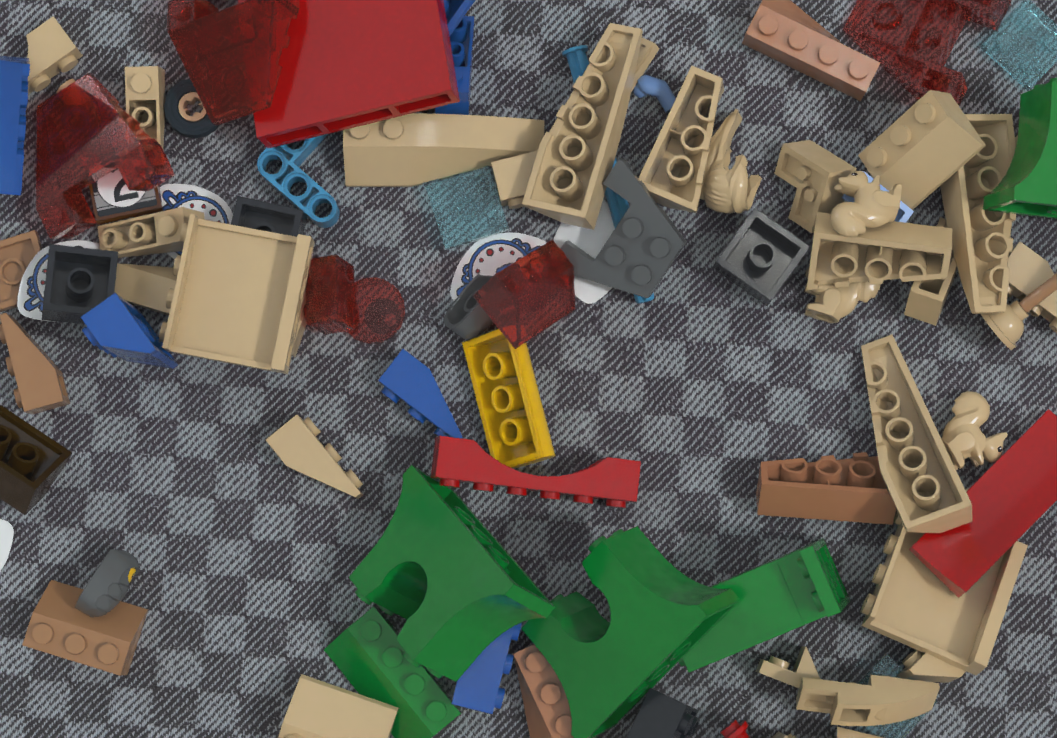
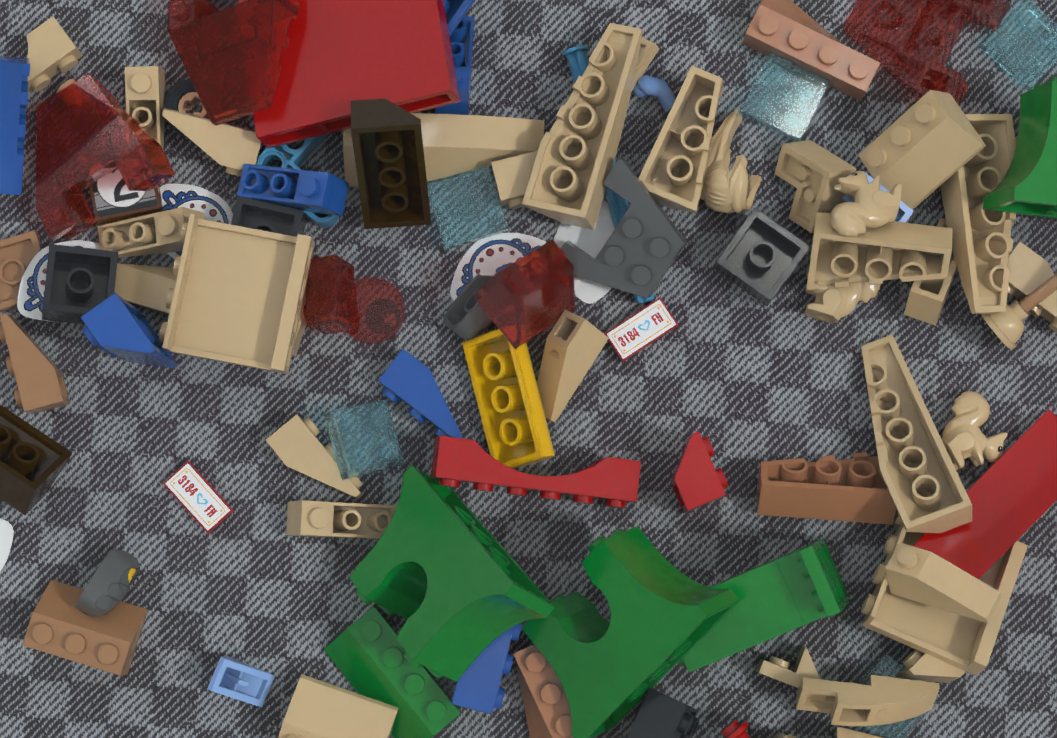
(198, 497): none -> white tile
(224, 143): none -> tan slope
(241, 681): none -> light blue slope
(294, 188): none -> blue slope
(338, 519): none -> tan slope
(364, 439): none -> clear light blue plate
(389, 165): none -> dark brown slope
(566, 360): none -> tan slope
(641, 329): none -> white tile
(695, 477): none -> red slope
(784, 97): none -> clear light blue plate
(938, 583): none -> tan slope

